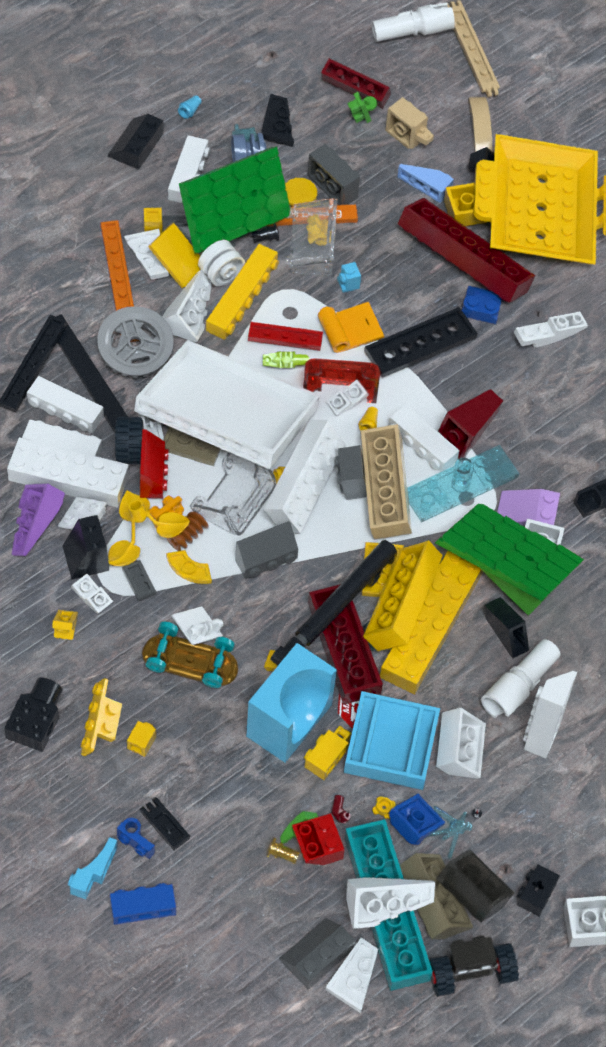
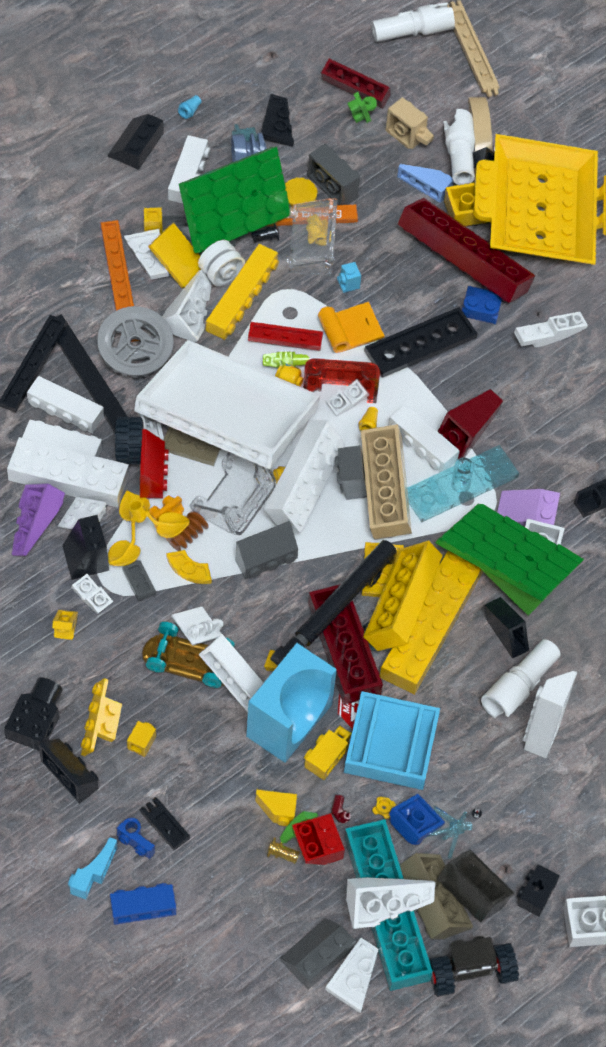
(68, 769): none -> black slope
(231, 670): none -> white brick
(277, 806): none -> yellow slope
(290, 374): none -> yellow head
(460, 145): none -> white piece
(461, 744): white slope -> none

